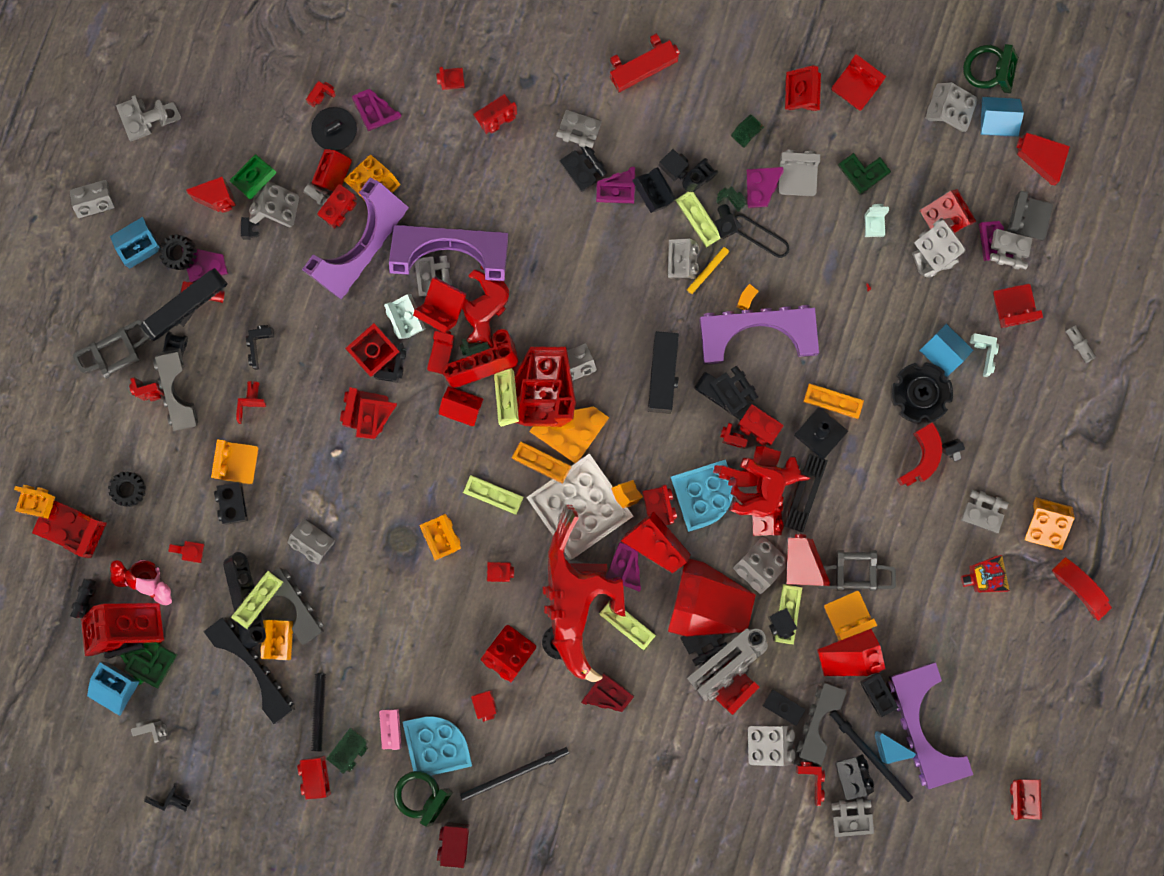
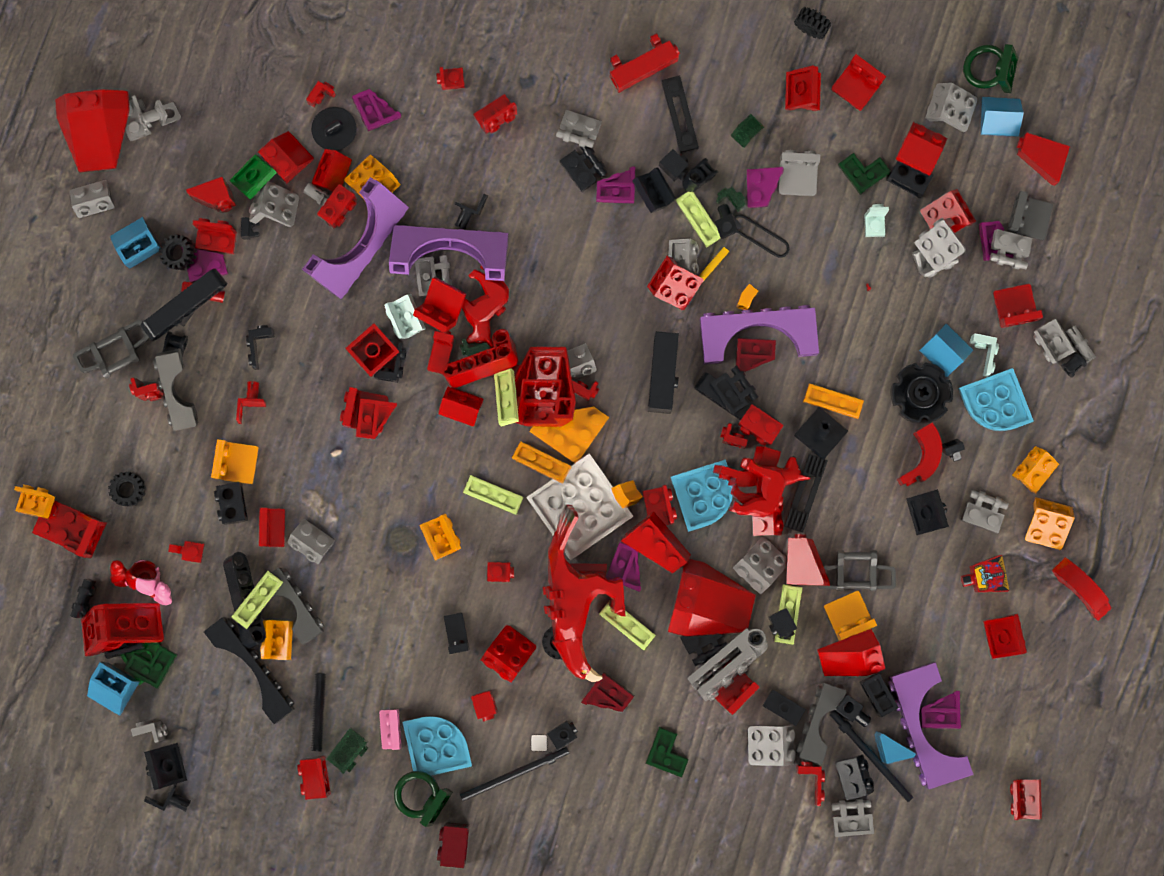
(94, 126): none -> red wedge
(165, 766): none -> black tile
(215, 236): none -> red bracket
(271, 527): none -> red panel
(286, 156): none -> red slope
(456, 633): none -> black bracket
(466, 212): none -> black bracket
(538, 742): none -> white sticker
(563, 734): none -> black brick
(581, 389): none -> red bracket
(661, 755): none -> dark green tile
(672, 88): none -> black container
(674, 283): none -> bracket
(754, 352): none -> dark red wing
(812, 23): none -> black tyre
(852, 711): none -> black bracket
(908, 181): none -> black brick
(921, 148): none -> red slope
(927, 512): none -> black tile
(942, 713): none -> magenta wing
(997, 402): none -> medium azure plate
(1005, 636): none -> red bracket
(1035, 469): none -> light orange bracket
(1054, 341): none -> light grey bracket
(1074, 364): none -> black bush

